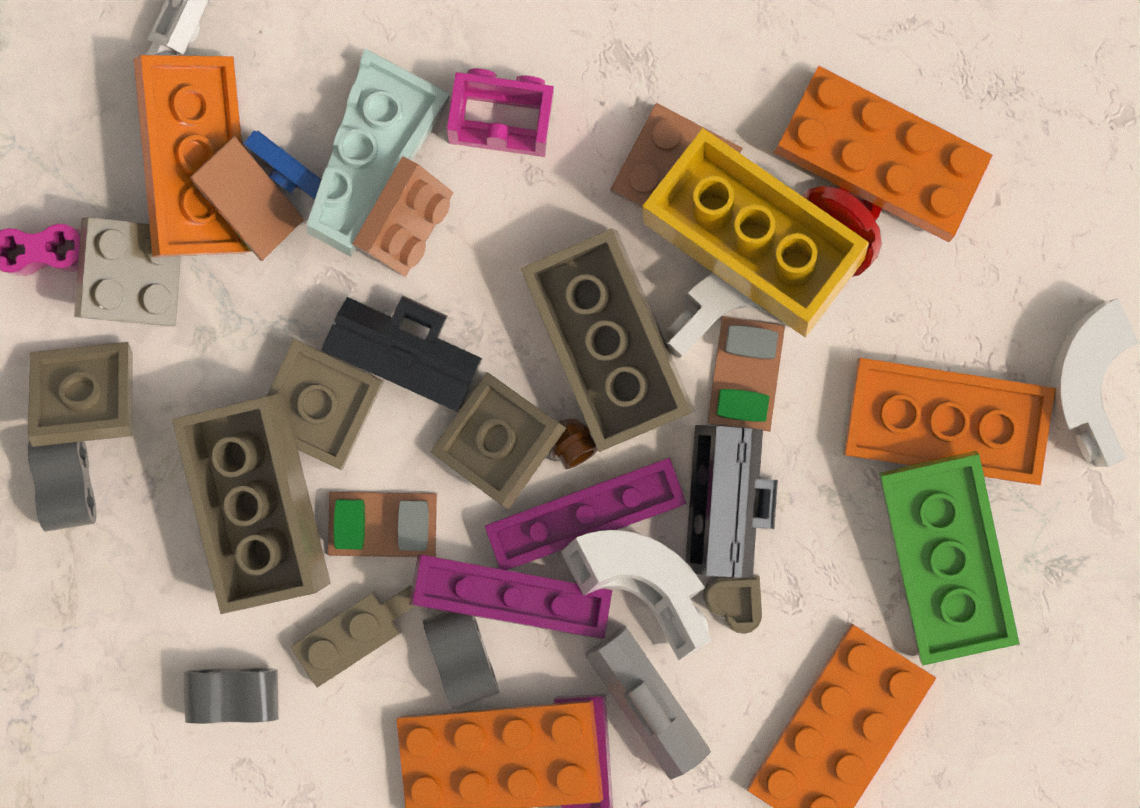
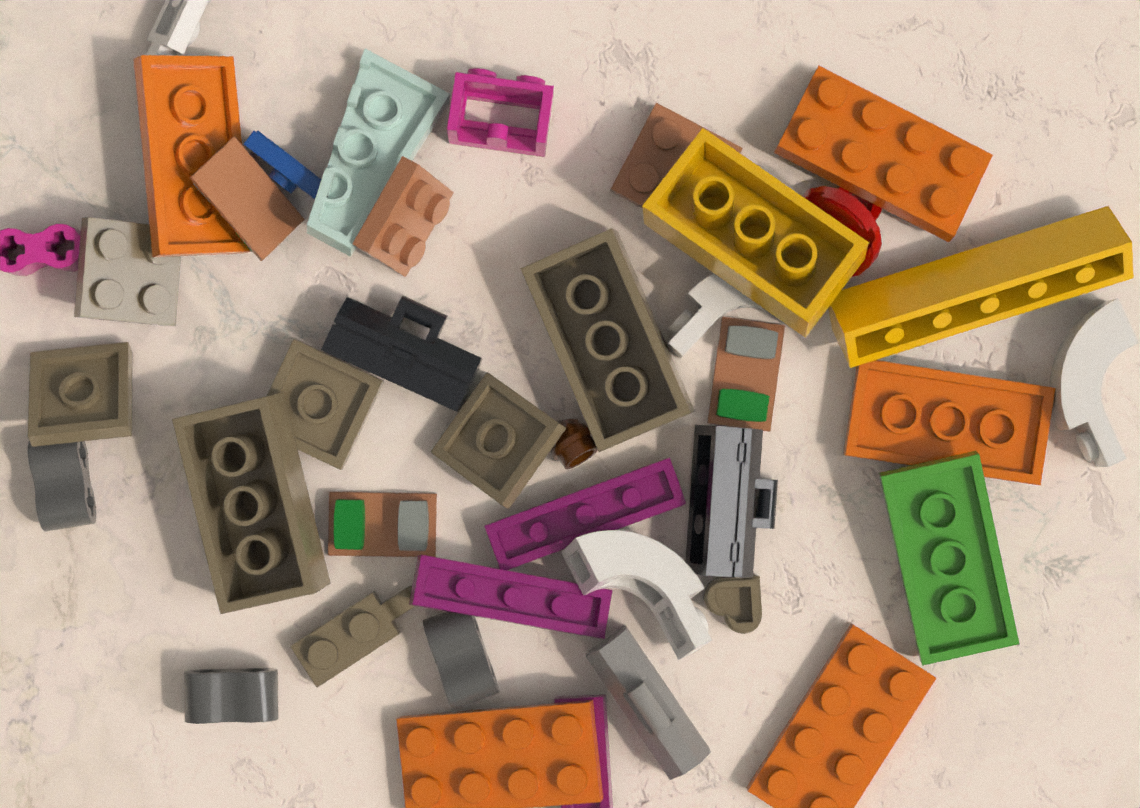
(981, 286): none -> yellow brick

